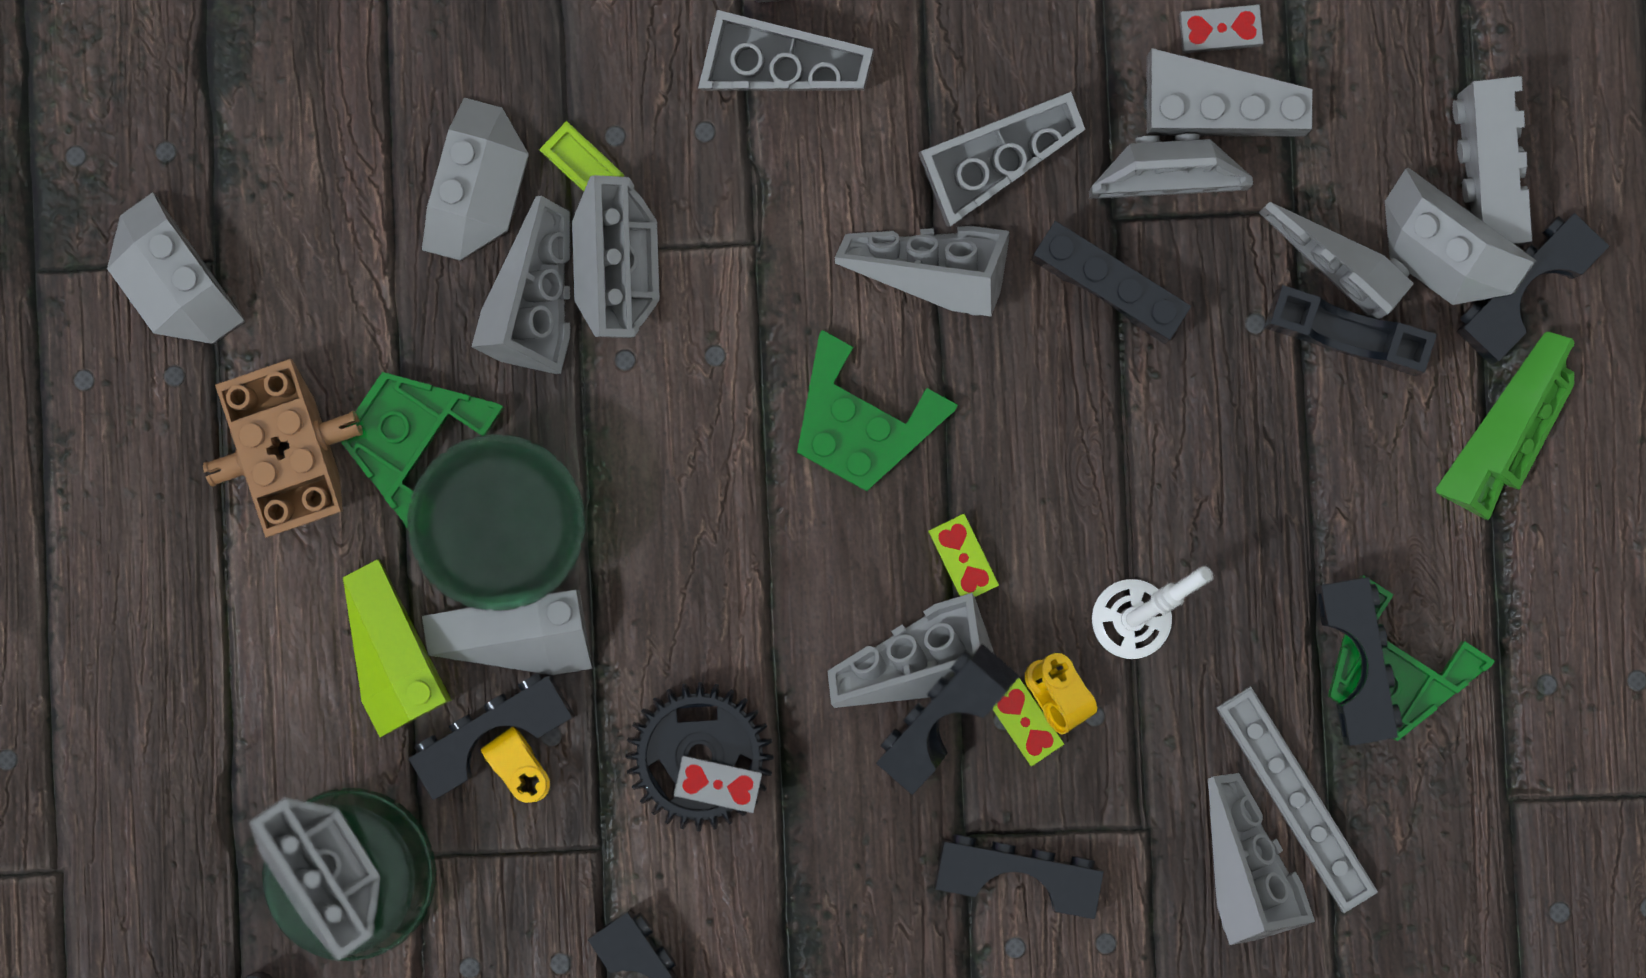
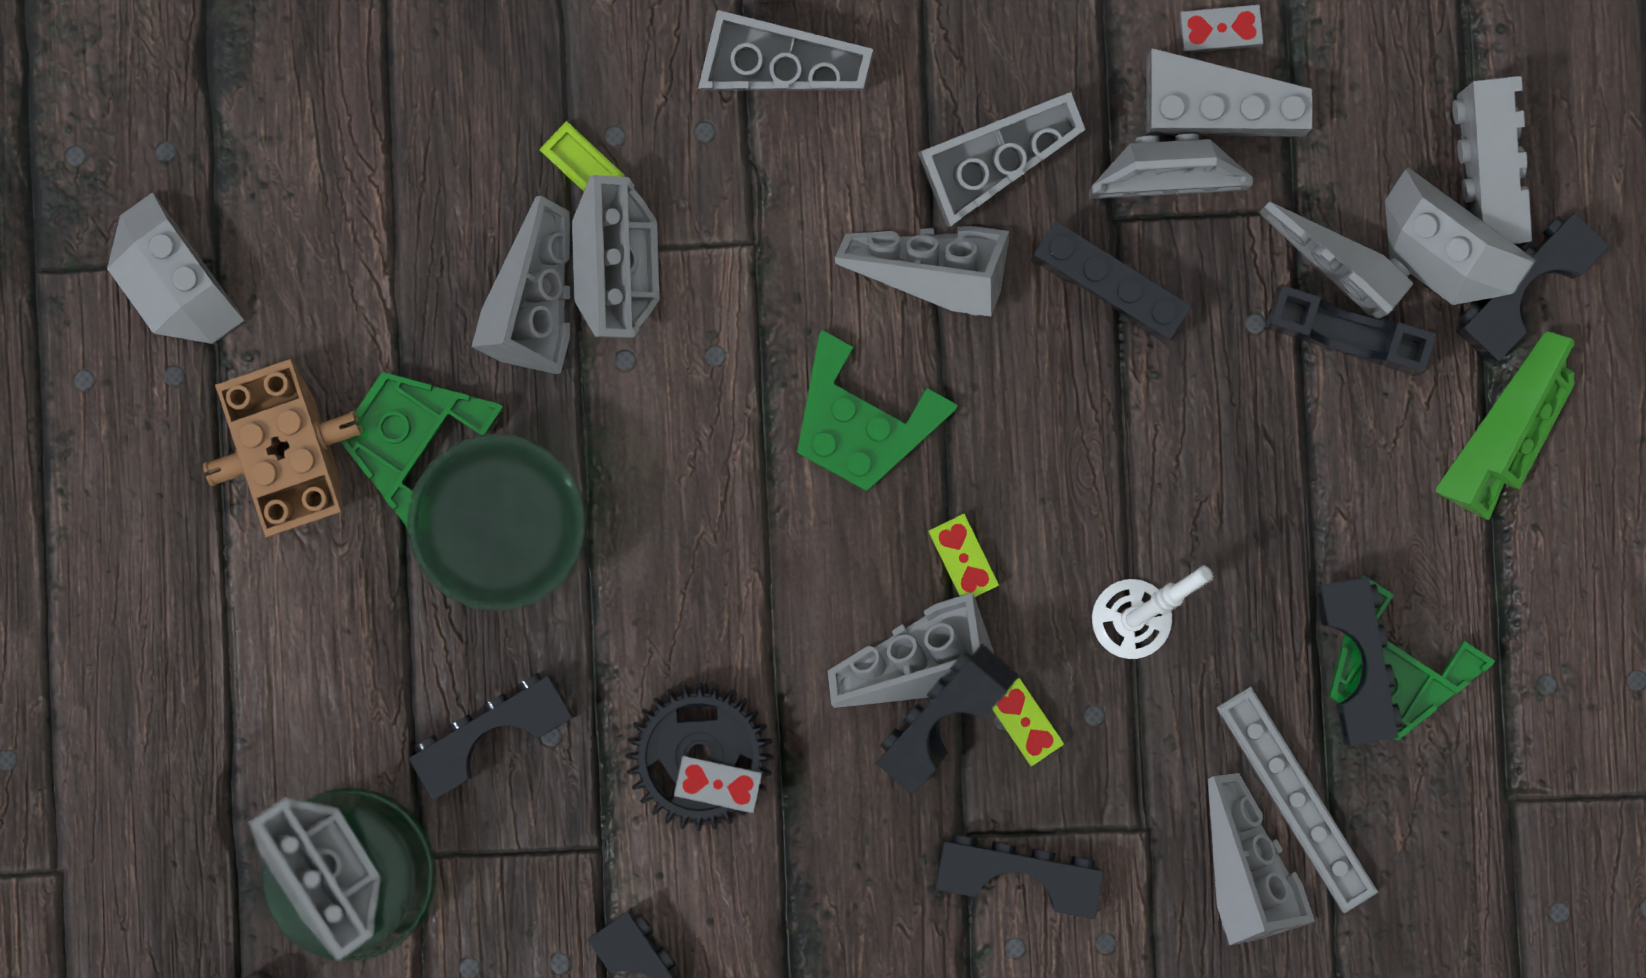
(391, 661): lime wedge -> none
(474, 182): light grey wedge -> none
(512, 760): yellow piece -> none
(533, 638): light grey wedge -> none
(1061, 696): yellow piece -> none

